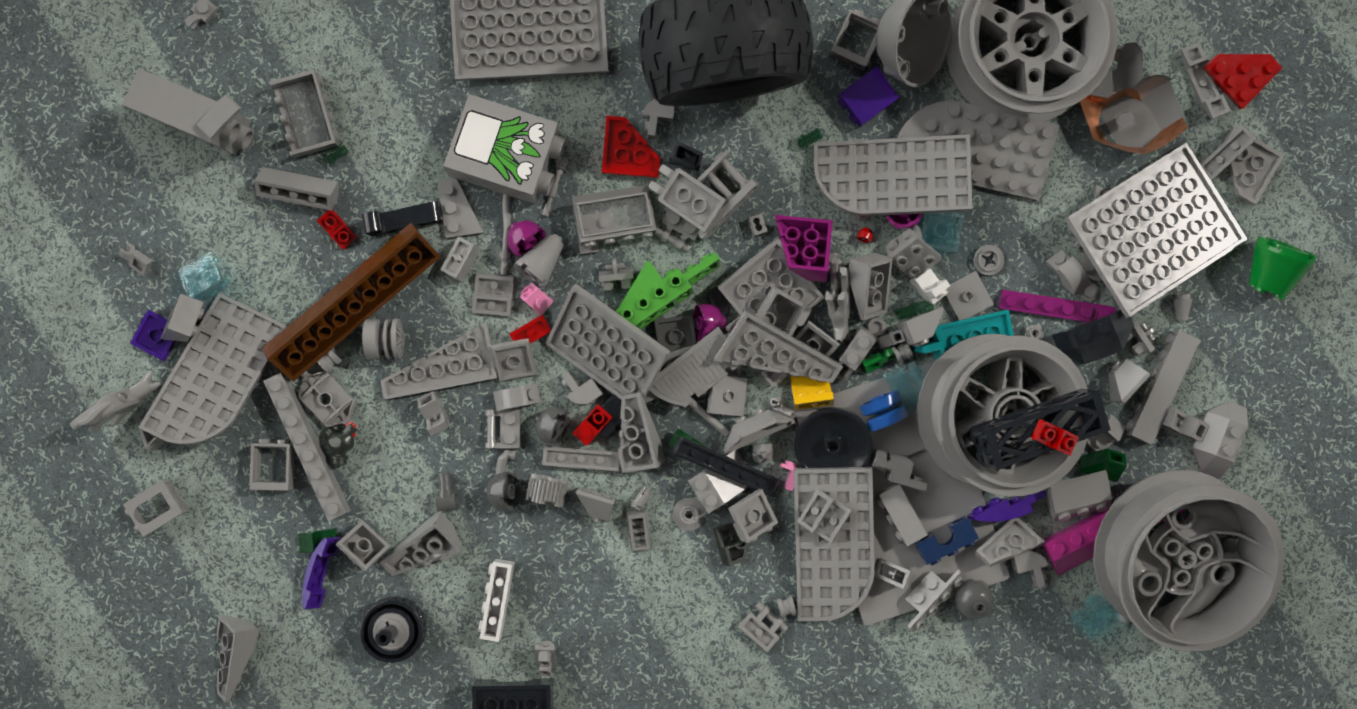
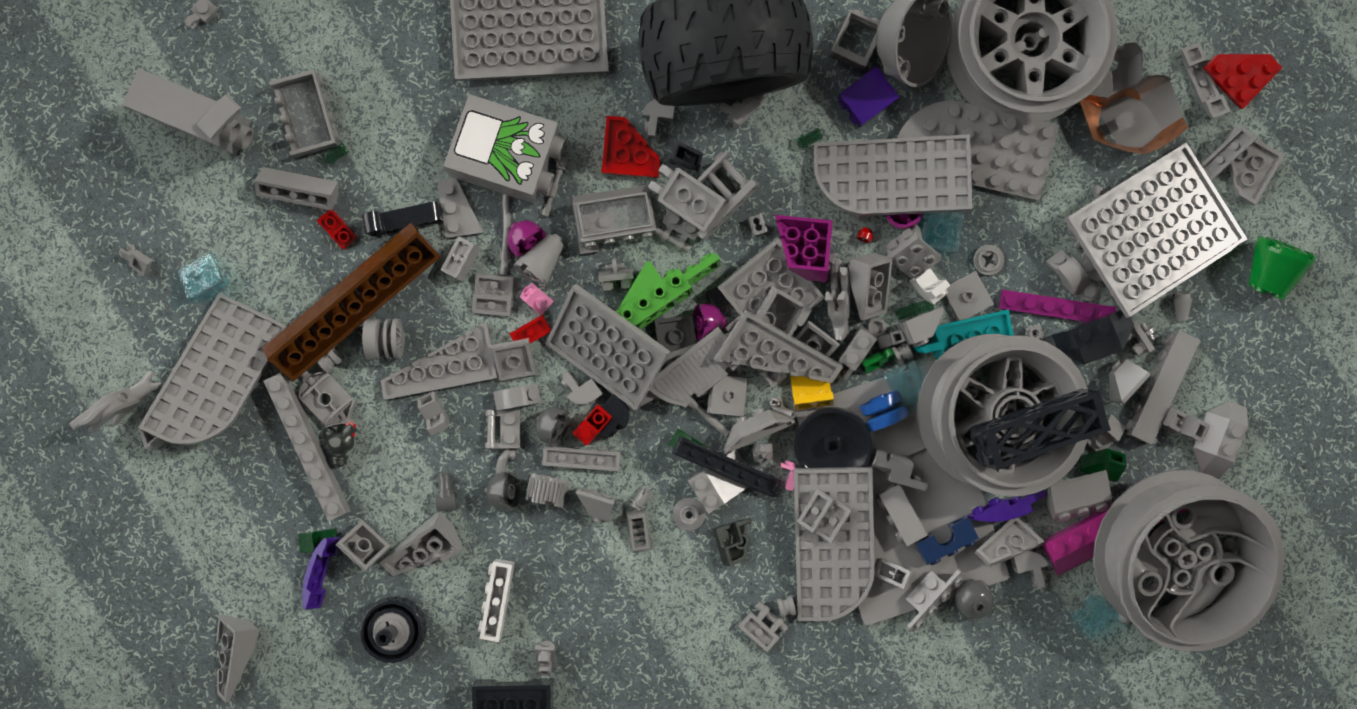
(149, 336): dark purple tile -> none
(171, 496): light grey panel -> none
(182, 319): light grey slope -> none
(255, 466): light grey window -> none
(639, 440): light grey wedge -> none
(740, 113): none -> light grey piece
(752, 516): light grey plate -> none
(1054, 437): red slope -> none

